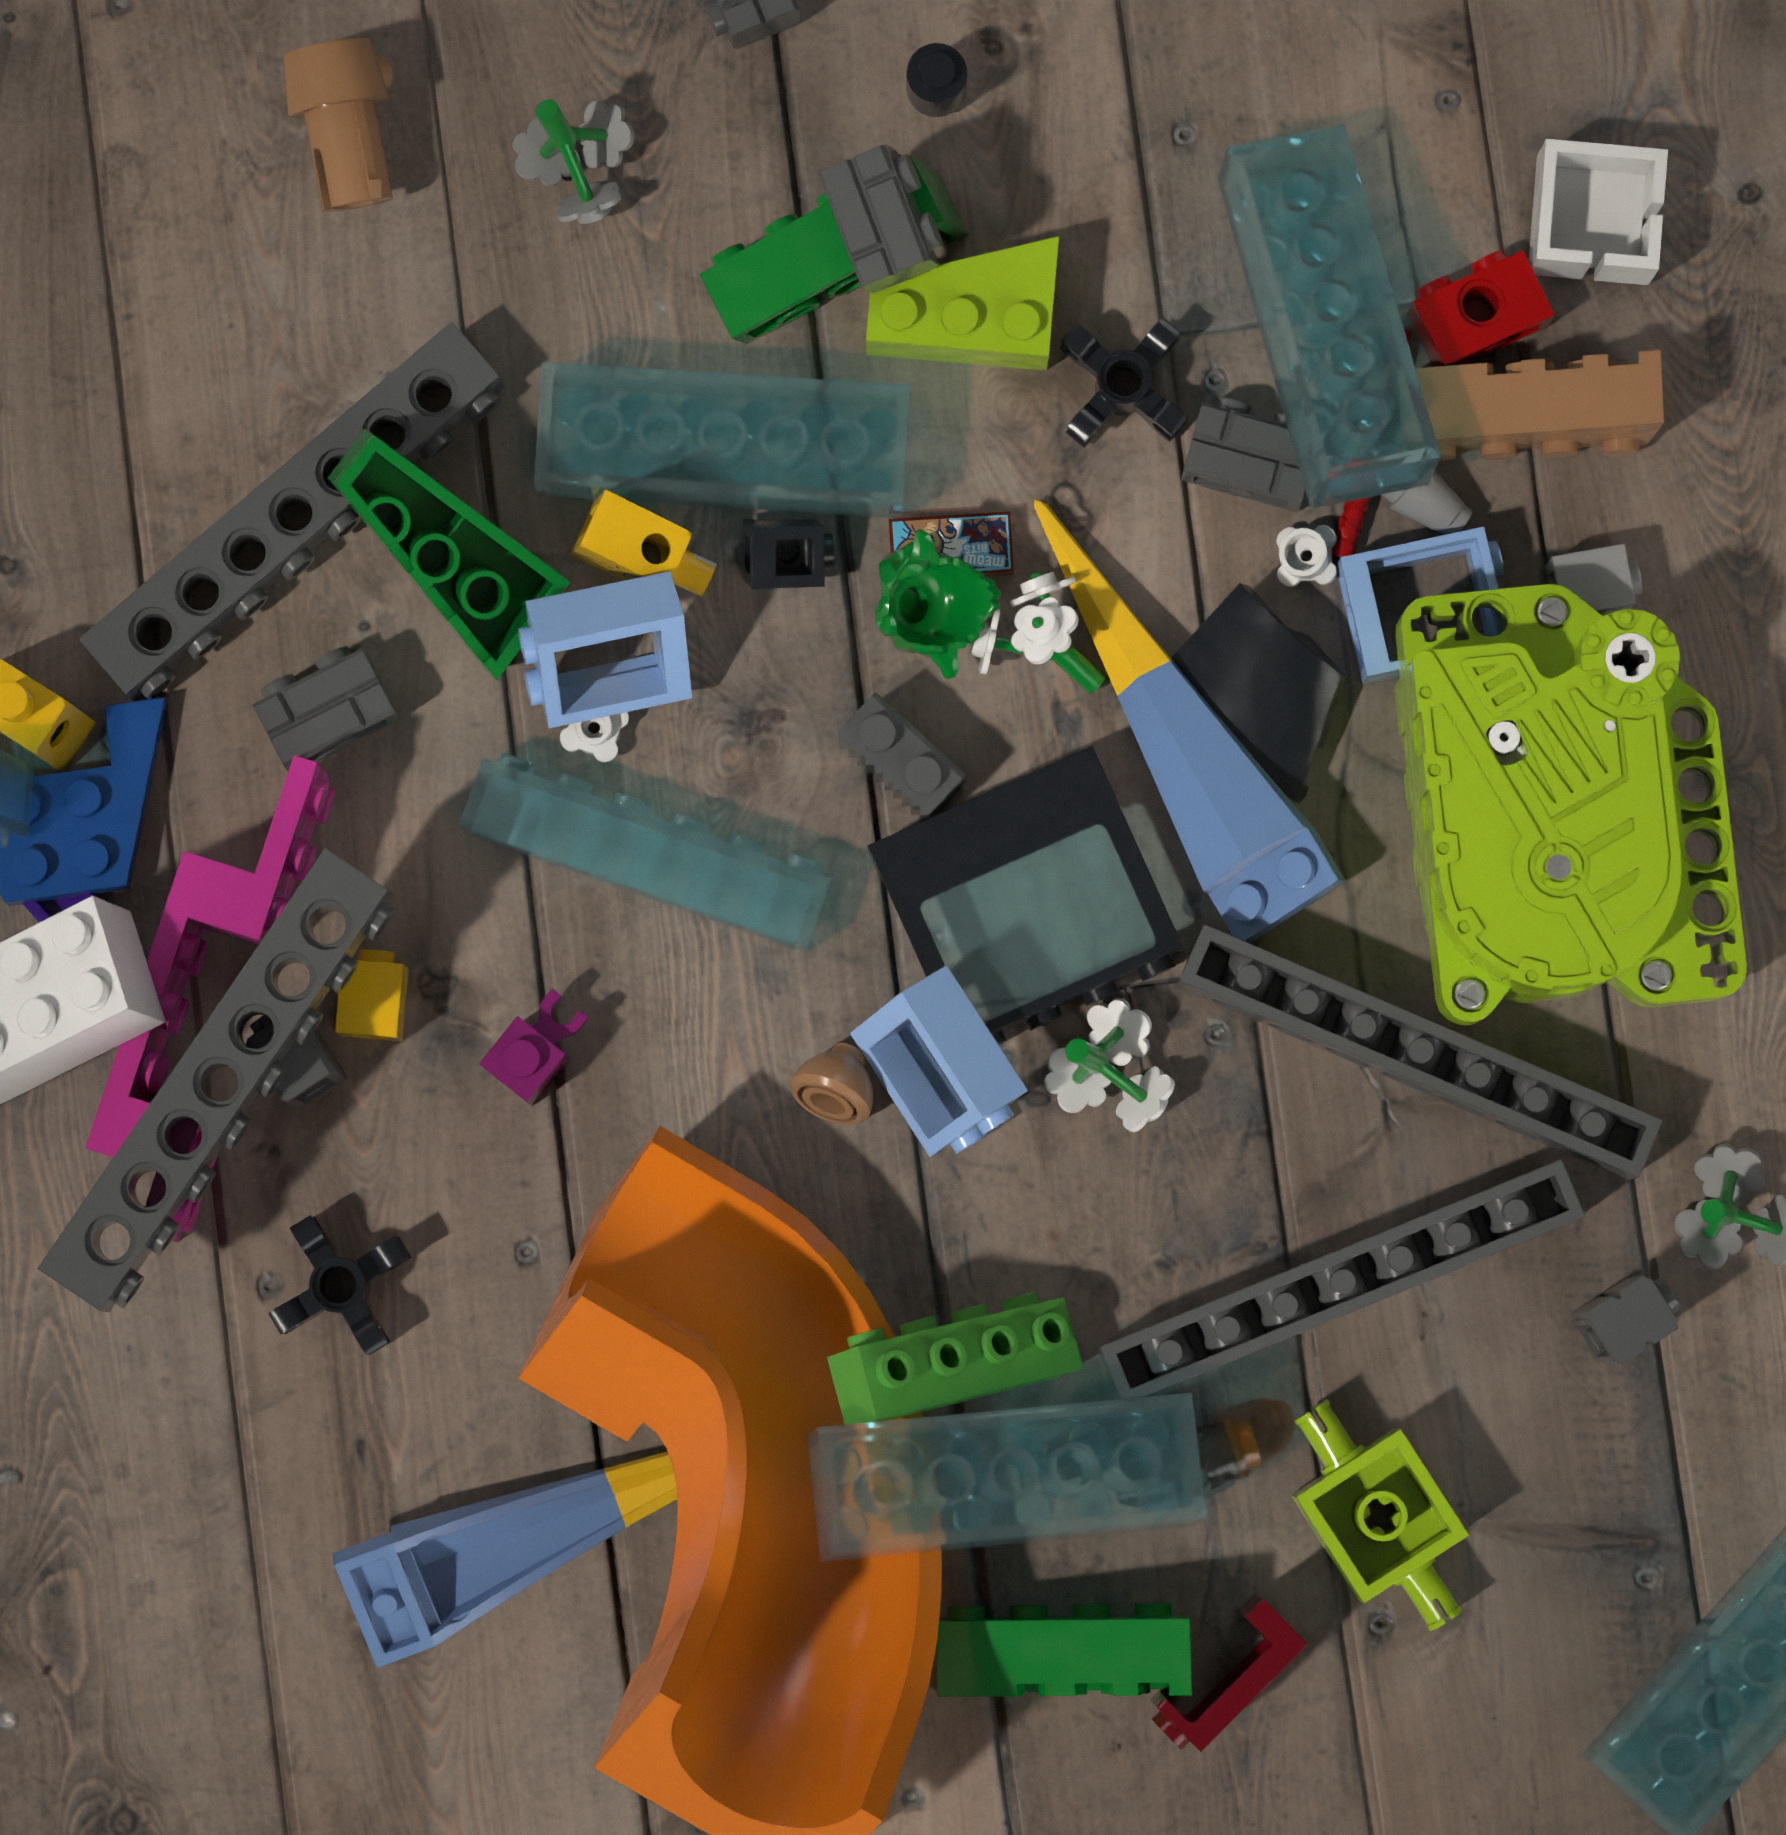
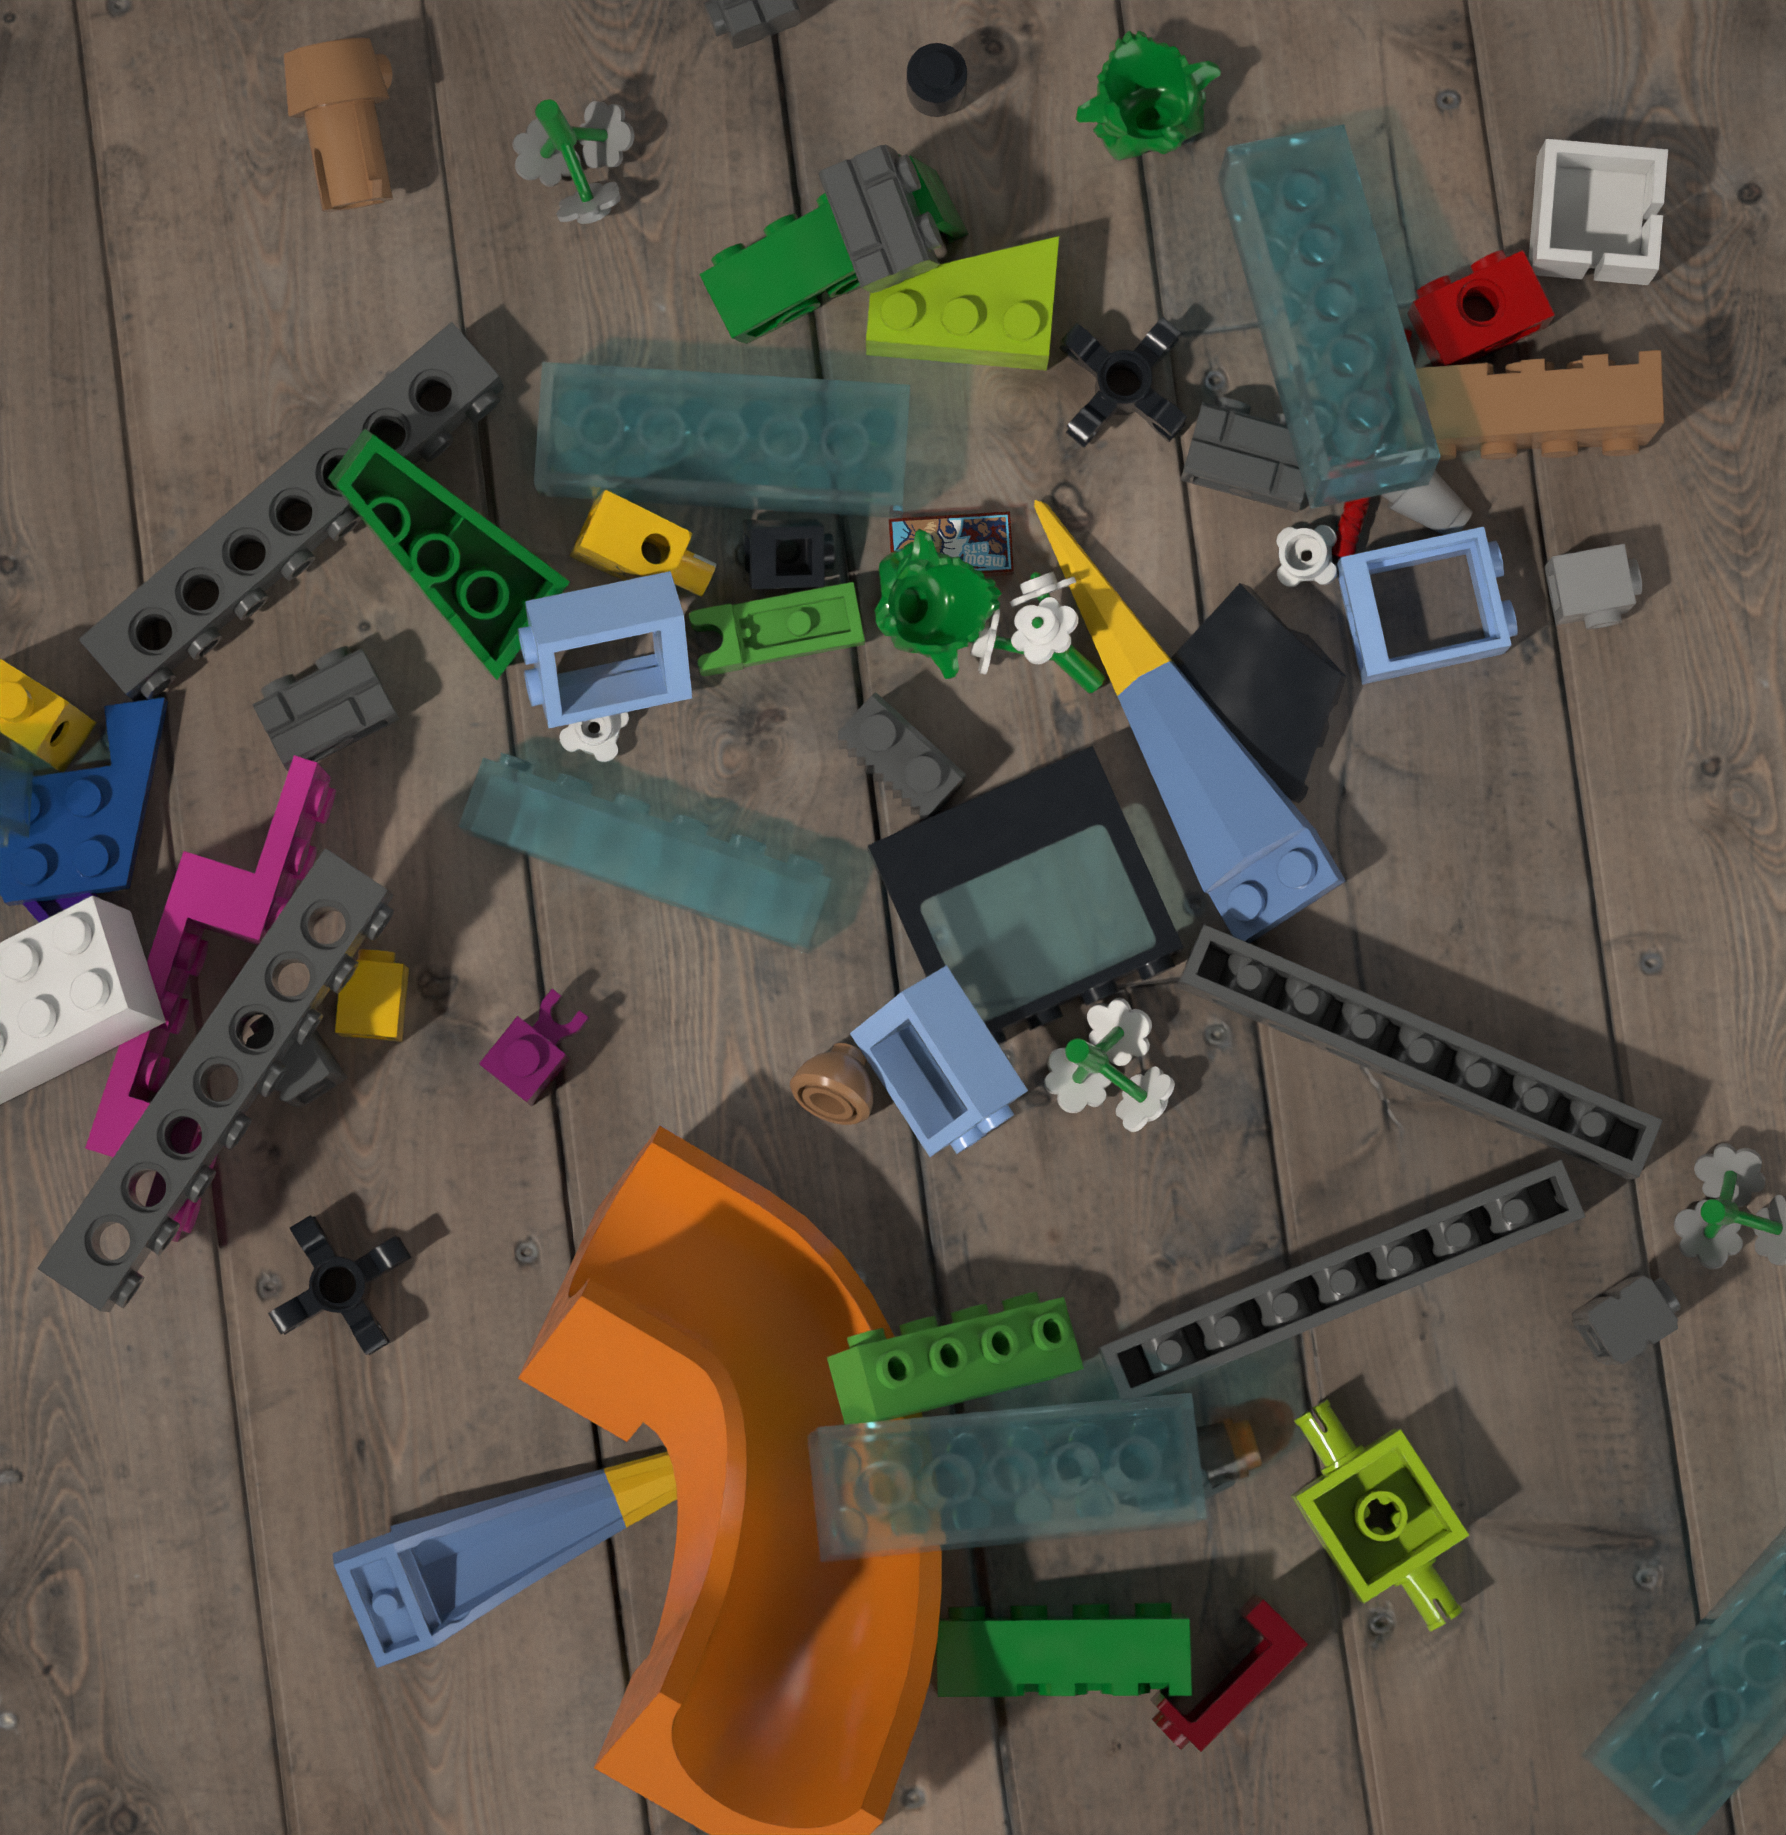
(780, 628): none -> bright green plate
(1147, 98): none -> green hair
(1558, 806): lime piece -> none

